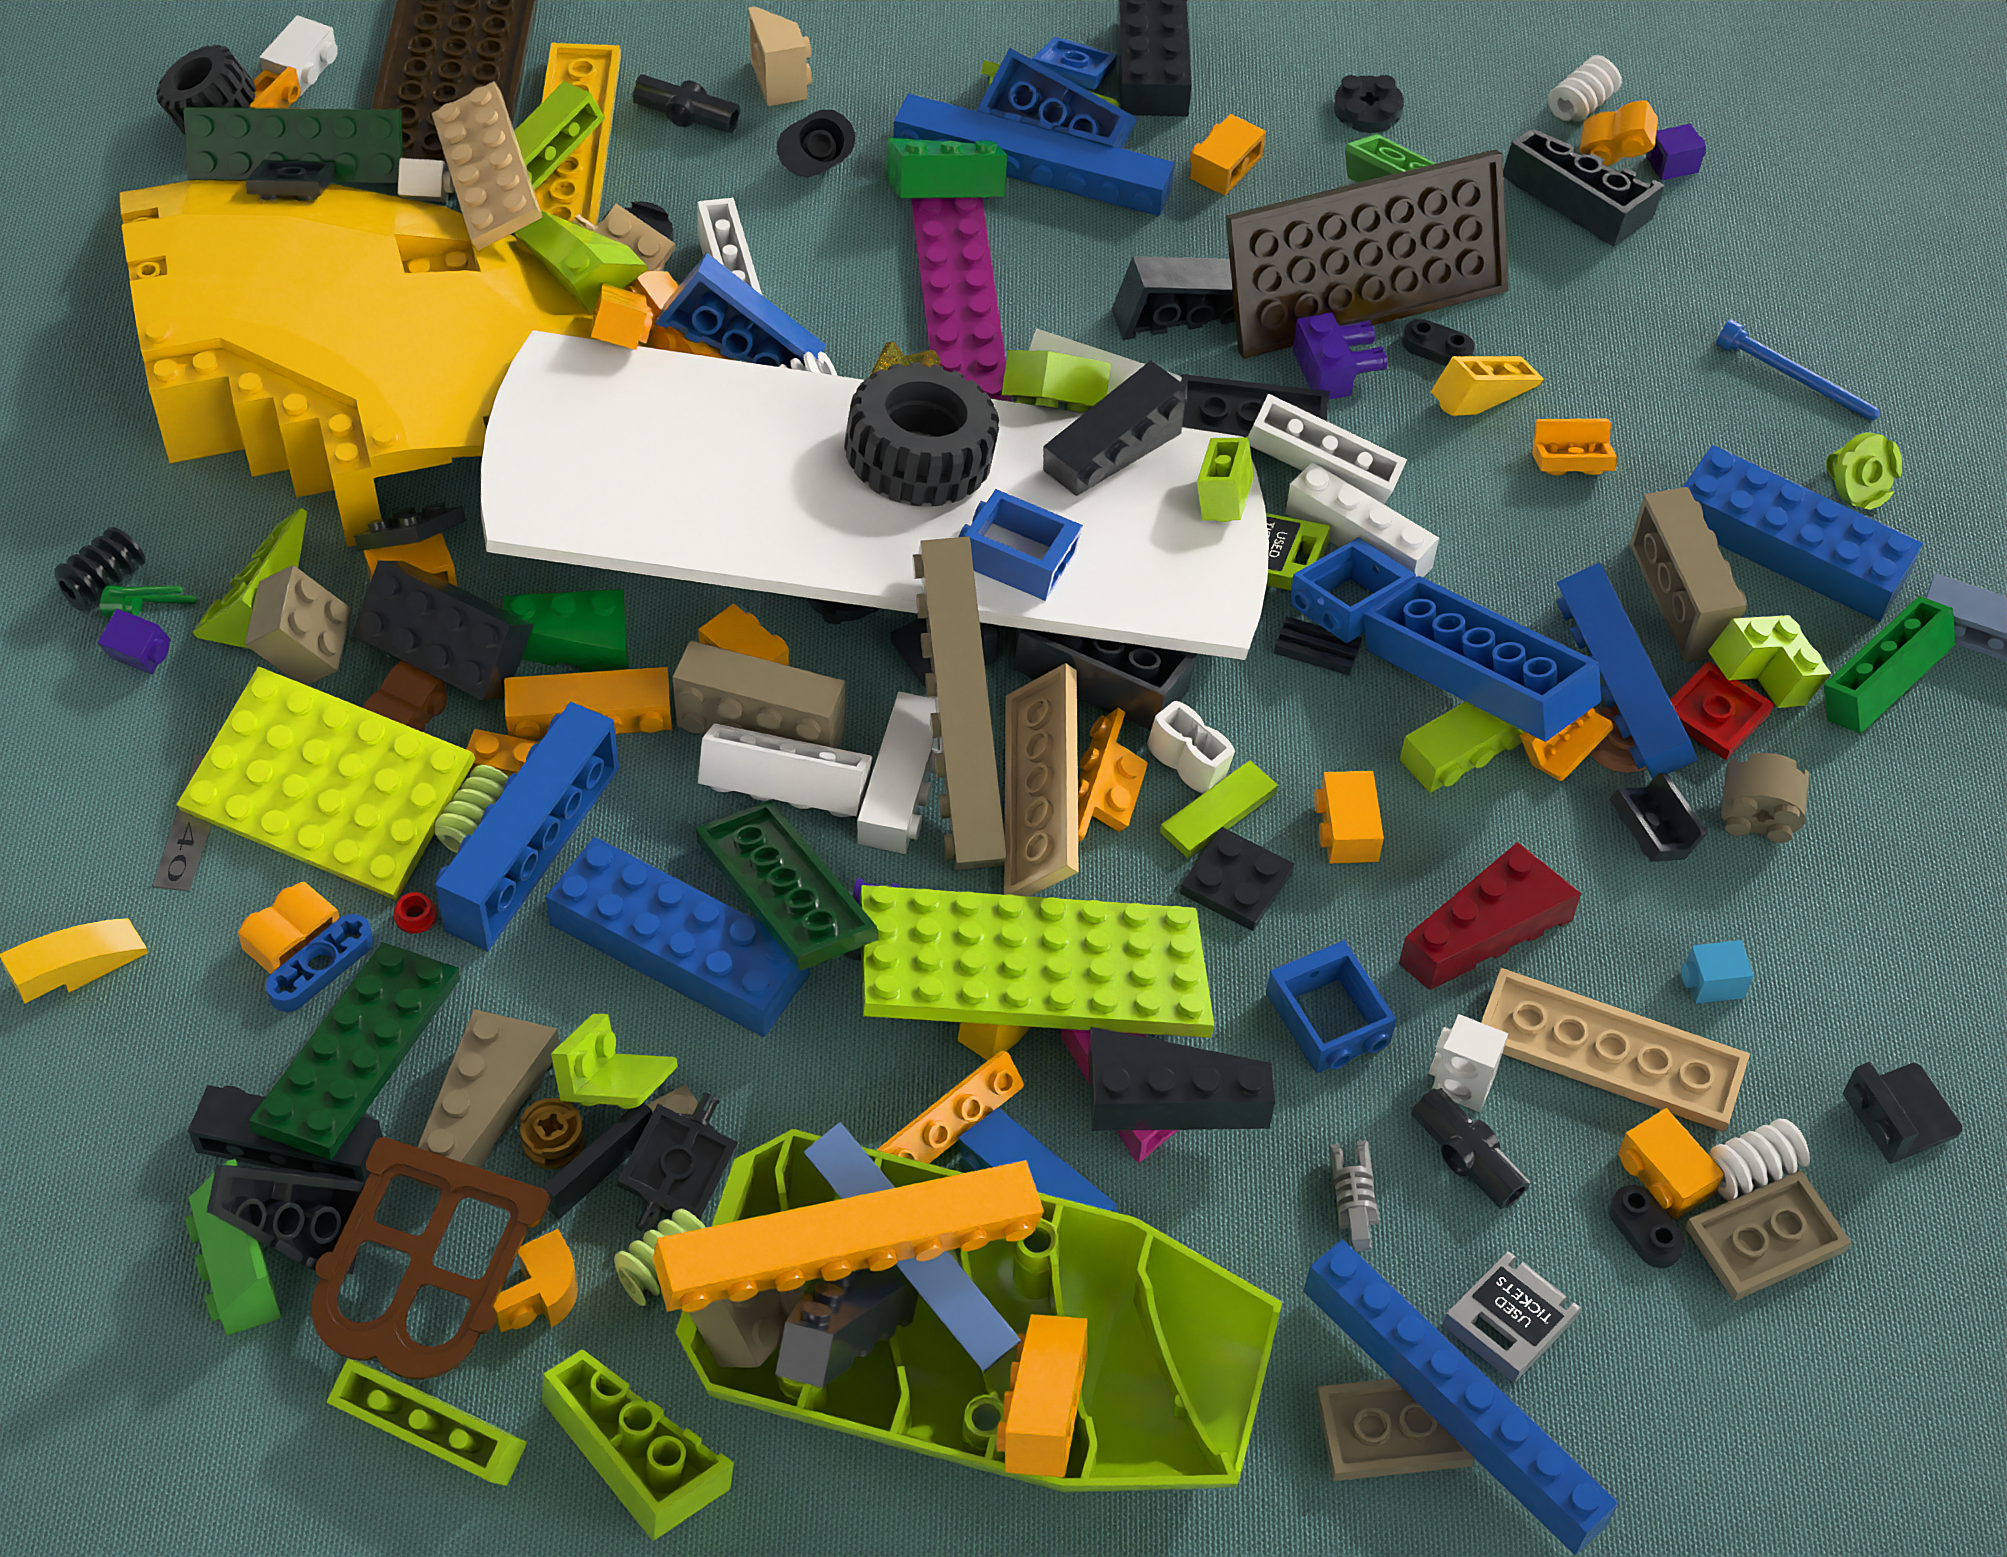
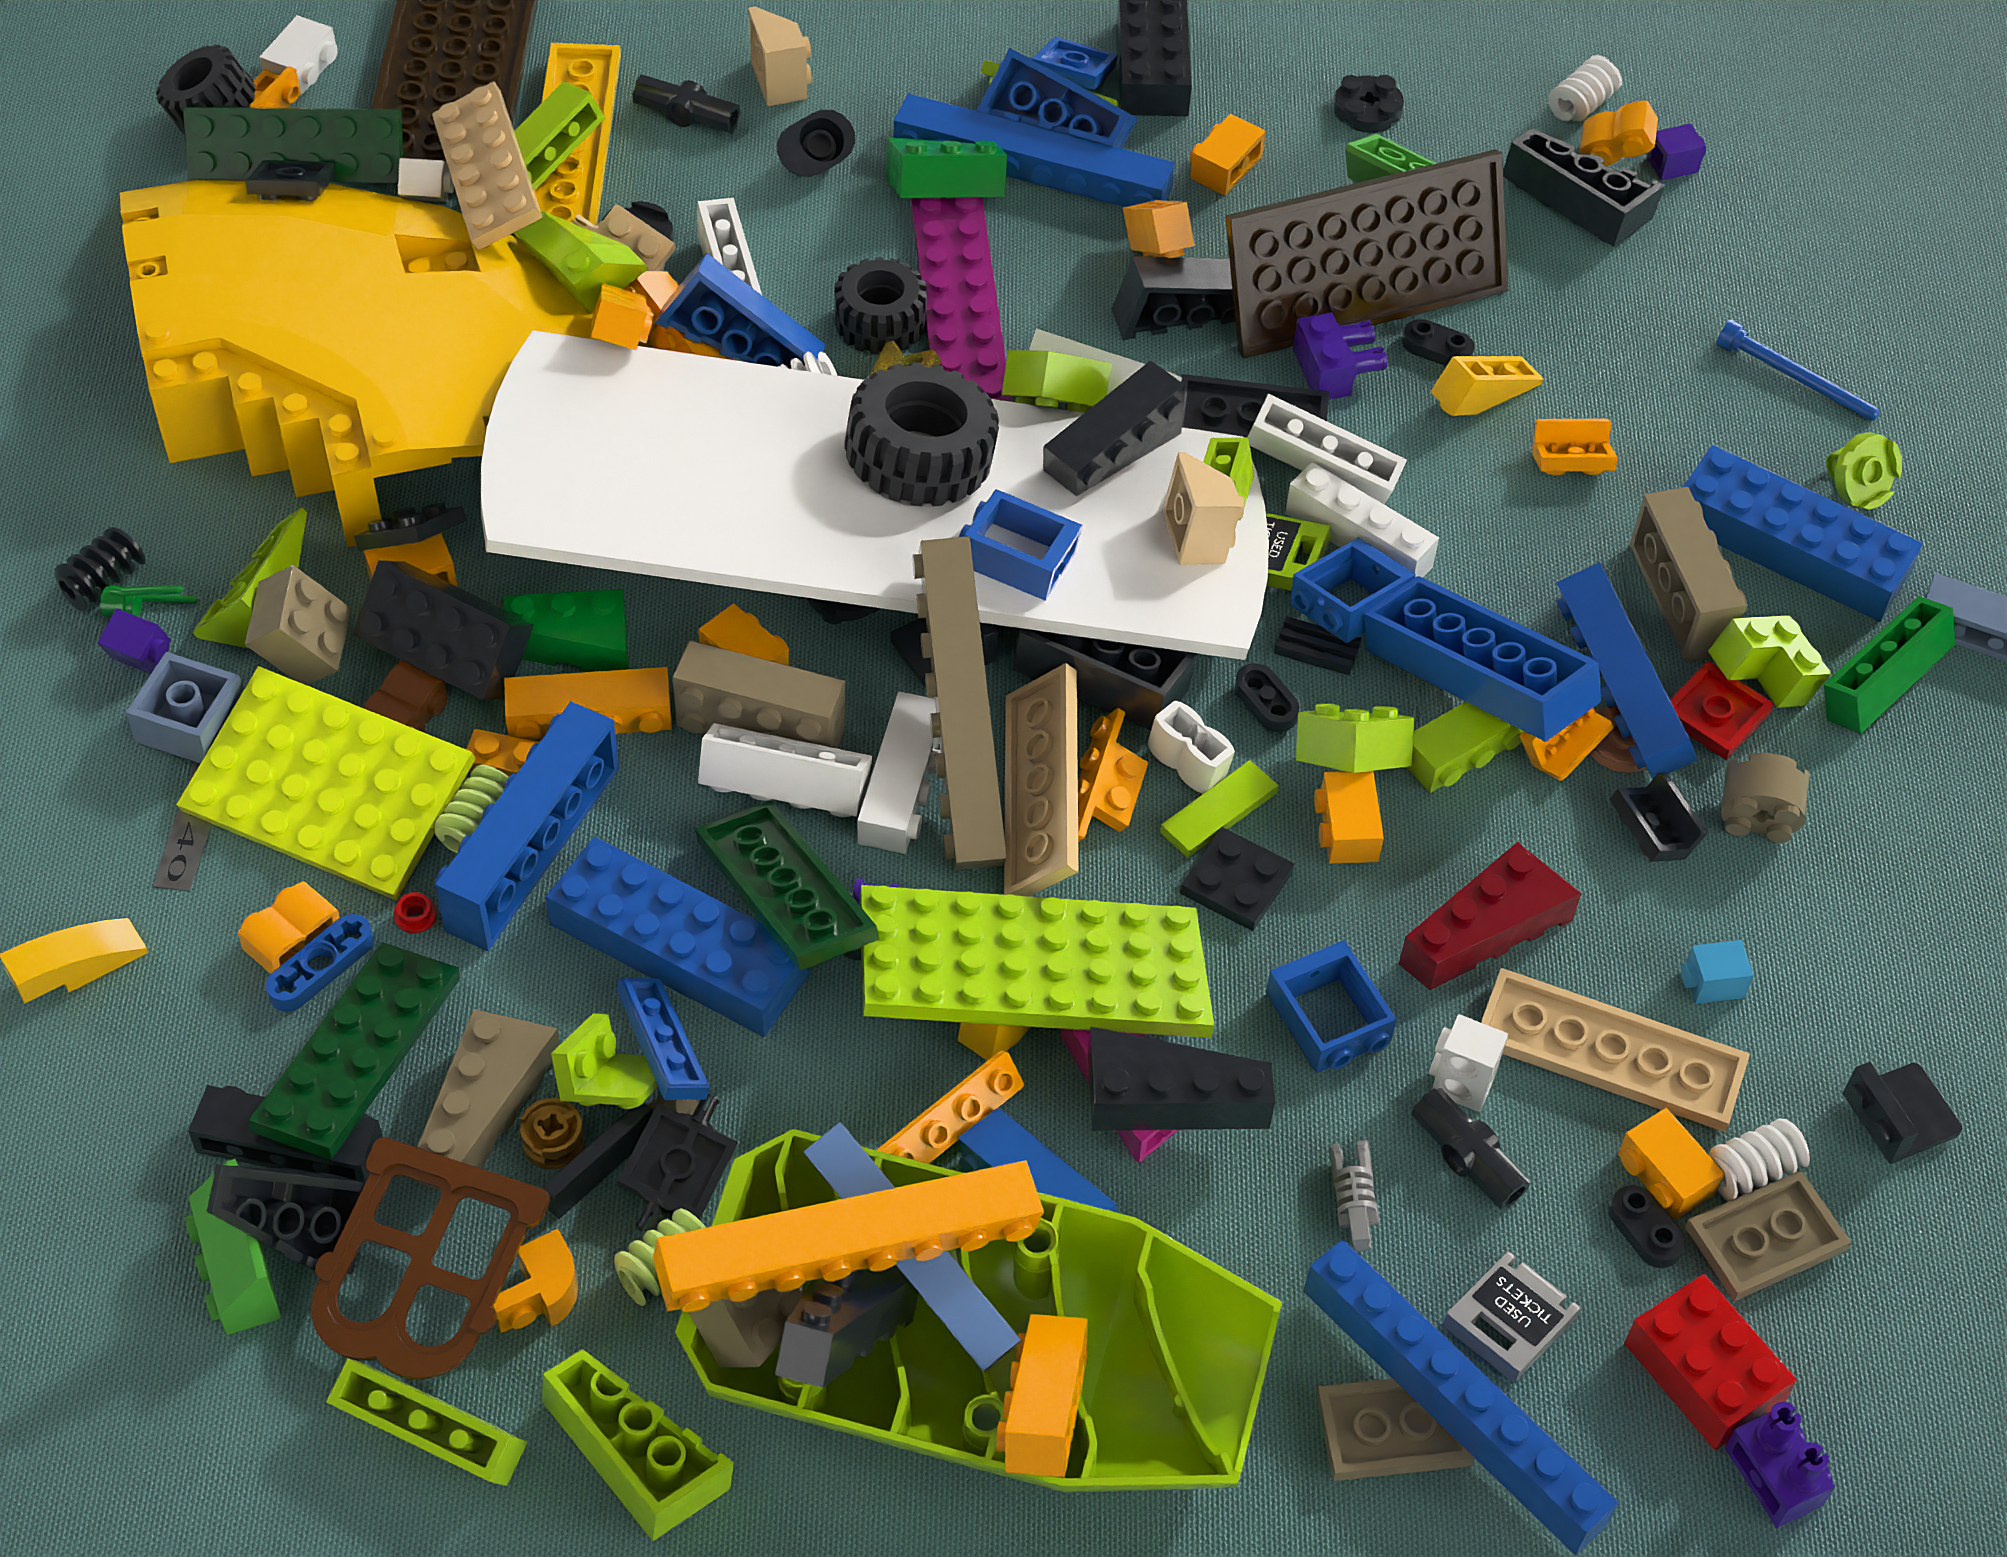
(183, 706): none -> sand blue brick
(662, 1039): none -> blue tile
(880, 304): none -> black tyre
(1159, 228): none -> light orange brick
(1201, 512): none -> tan slope
(1269, 700): none -> black plate
(1355, 738): none -> lime brick
(1709, 1360): none -> red brick
(1780, 1465): none -> dark purple brick

